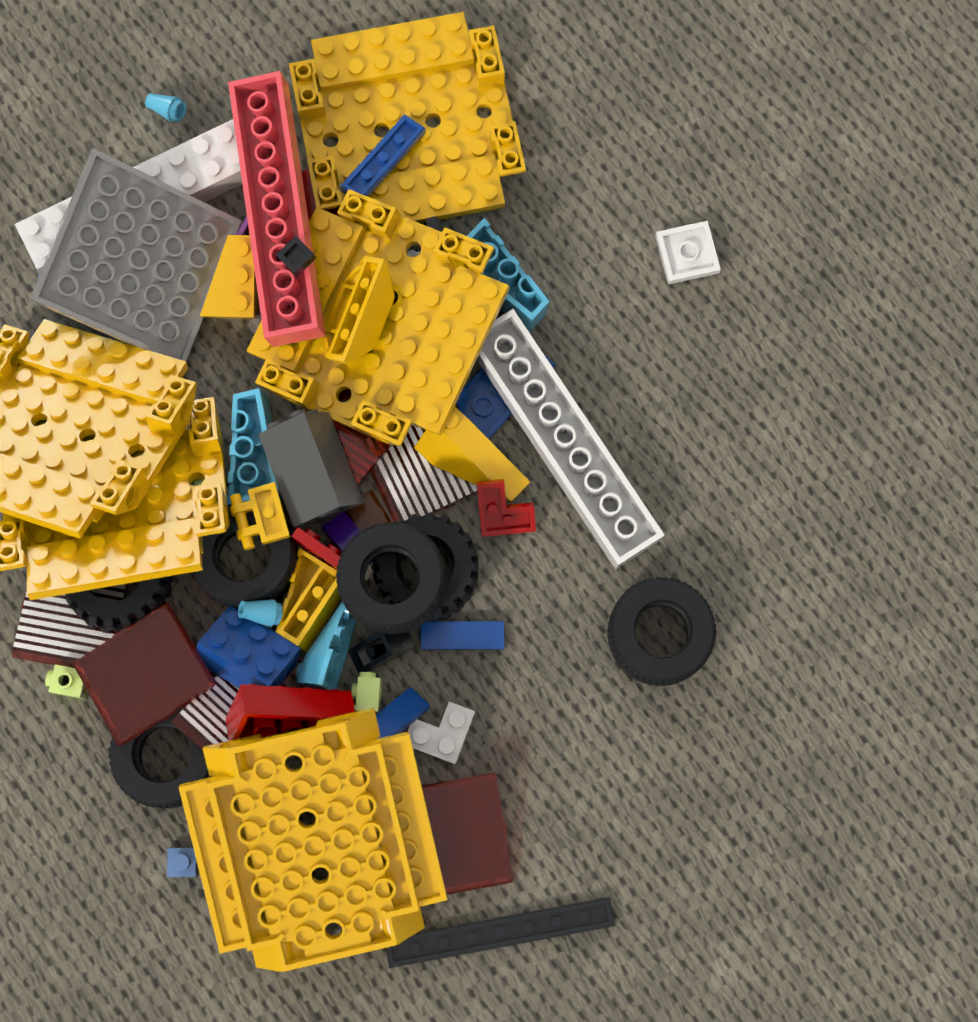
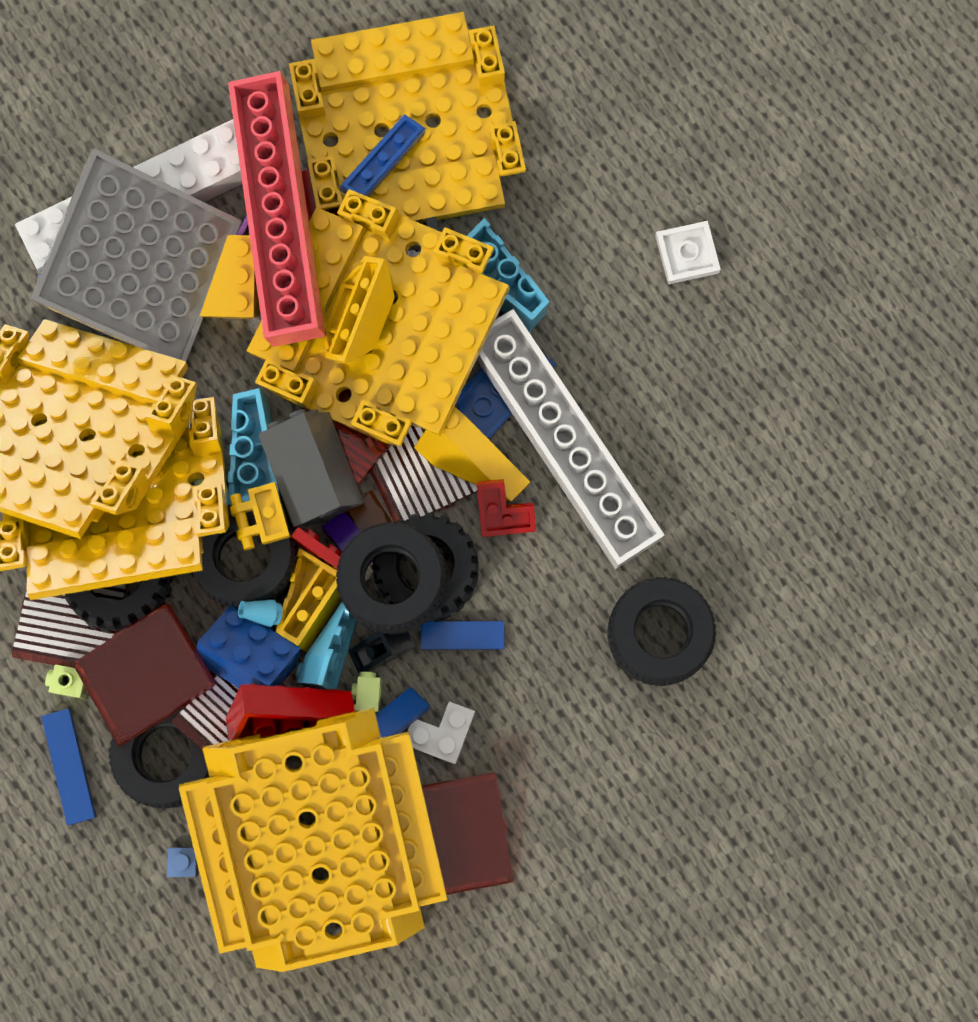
(68, 767): none -> blue tile
(169, 107): medium azure cone -> none
(296, 256): black plate -> none
(502, 932): black tile -> none

